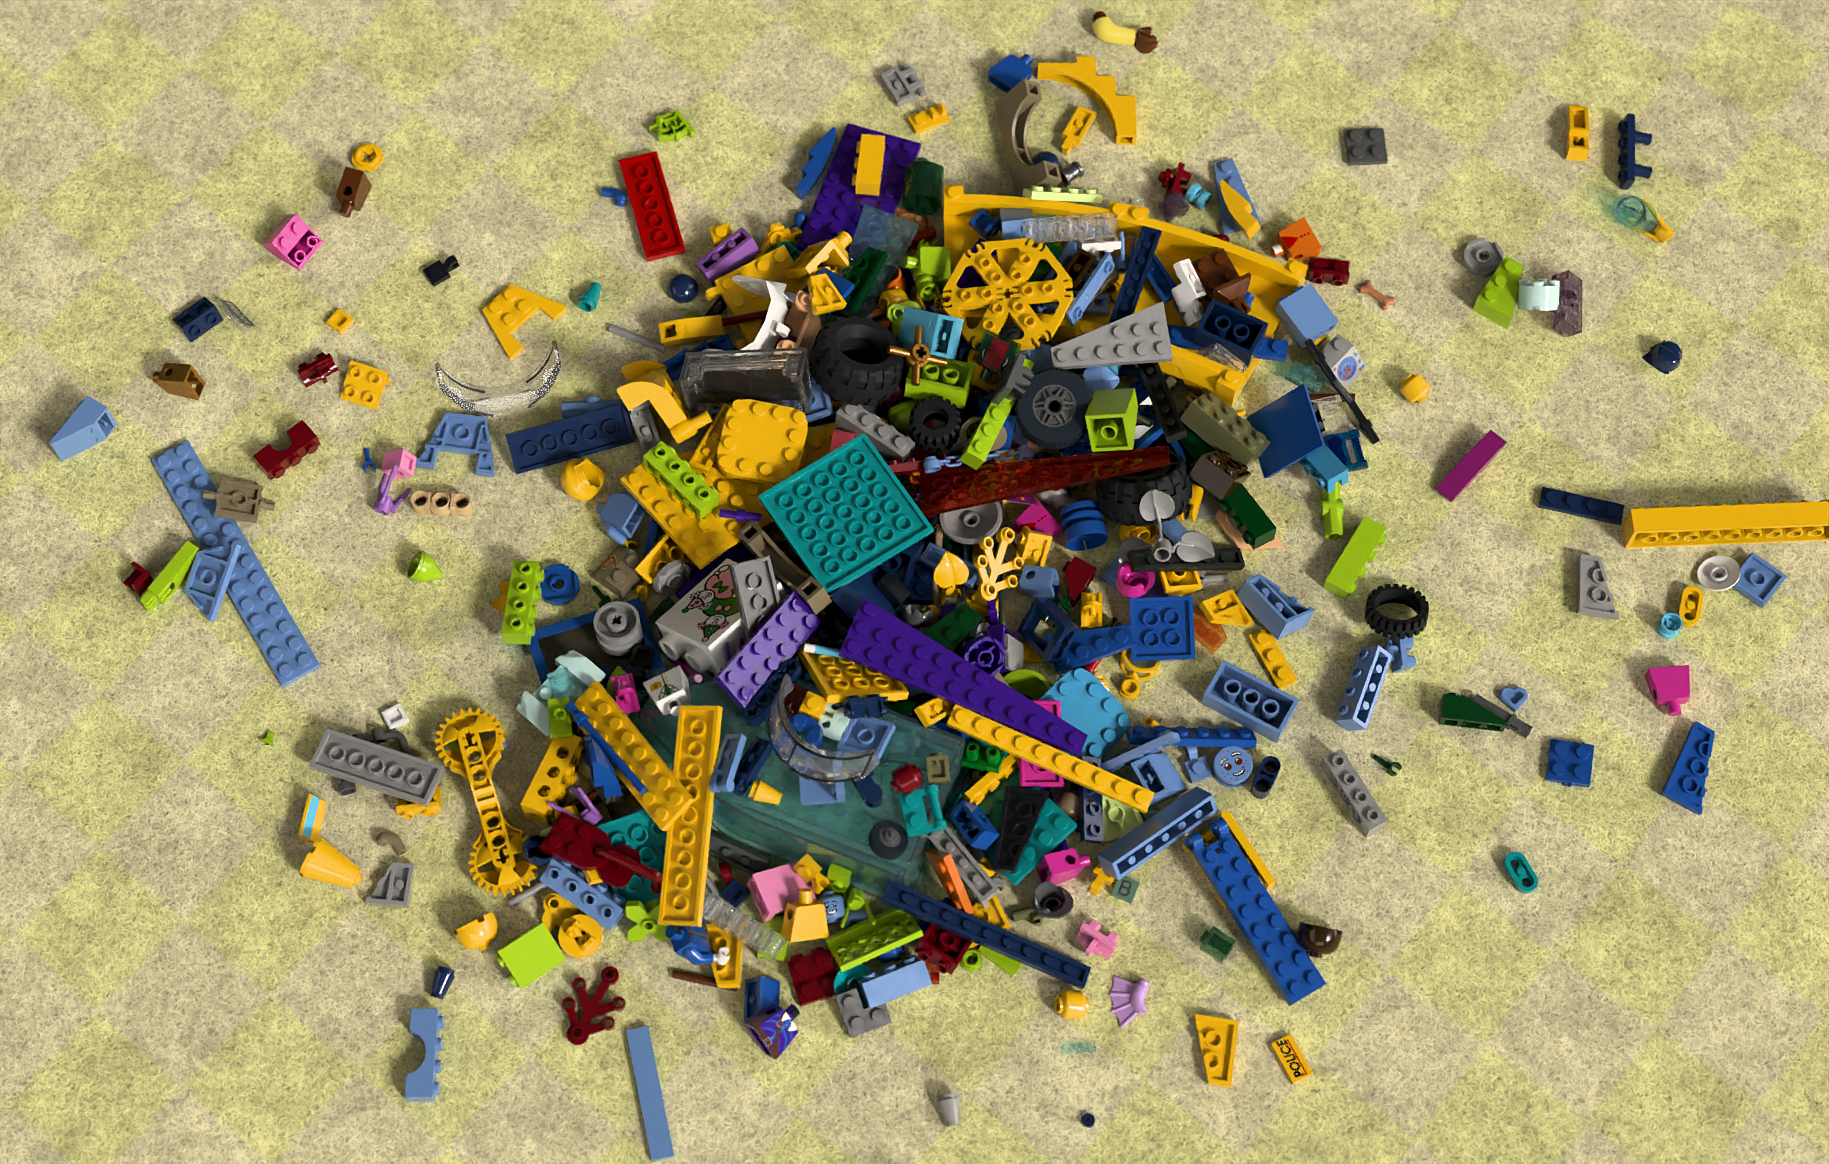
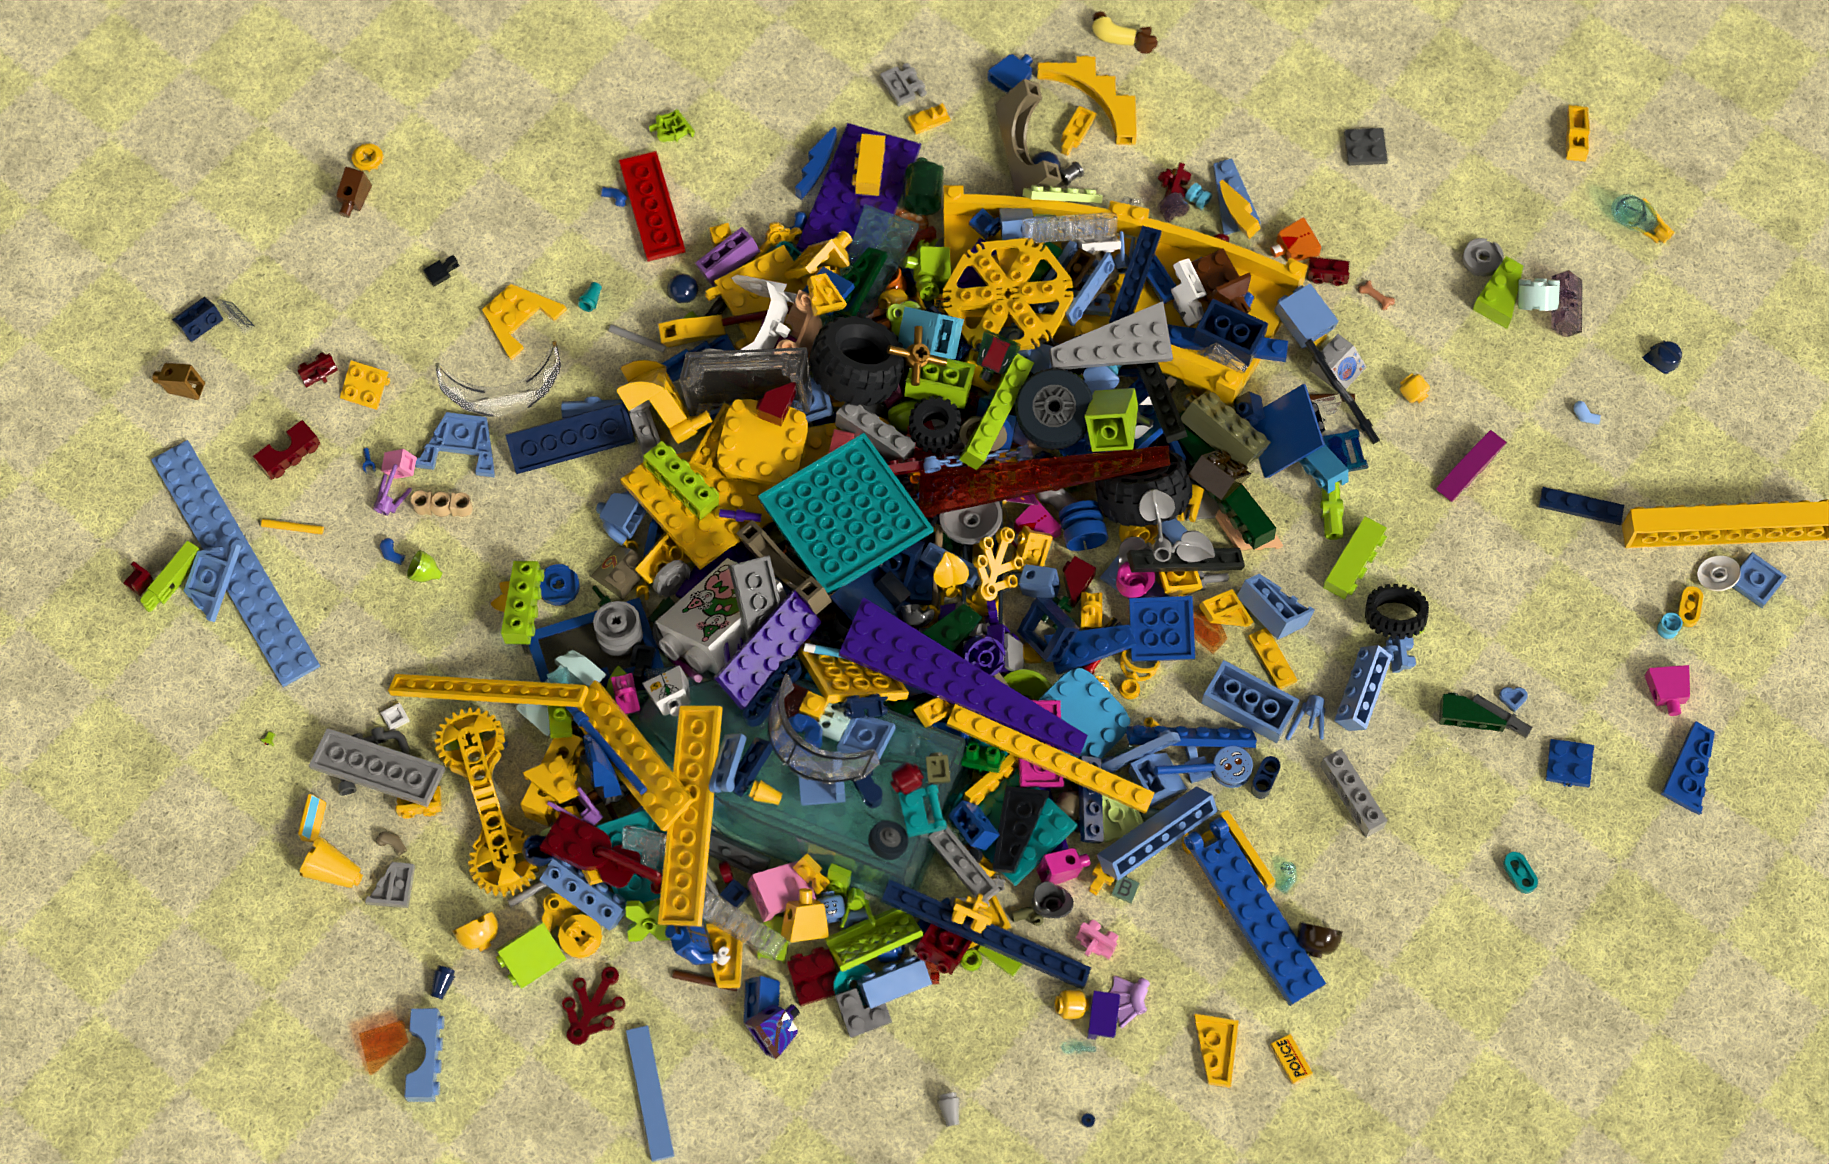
(83, 429): medium blue slope -> none
(238, 500): dark tan plate -> none
(292, 526): none -> yellow bar
(293, 241): dark pink slope -> none
(339, 321): yellow tile -> none
(383, 1044): none -> clear orange wing
(388, 552): none -> blue arm
(488, 690): none -> yellow plate
(553, 779): none -> yellow wing
(582, 479): yellow helmet -> none
(649, 843): none -> clear plate
(776, 403): none -> dark red slope
(949, 878): orange wing -> none
(980, 916): none -> yellow hips
(1013, 381): dark grey piece -> none
(1103, 1015): none -> dark purple panel
(1187, 768): none -> blue bar
(1216, 944): clear green brick -> none
(1250, 407): none -> dark blue brick
(1290, 874): none -> clear light blue arm
(1300, 374): clear light blue hips -> none
(1314, 708): none -> medium blue plant
(1387, 765): dark green hand -> none
(1584, 414): none -> light blue arm
(1592, 589): light grey wing -> none
(1626, 159): dark blue plate -> none

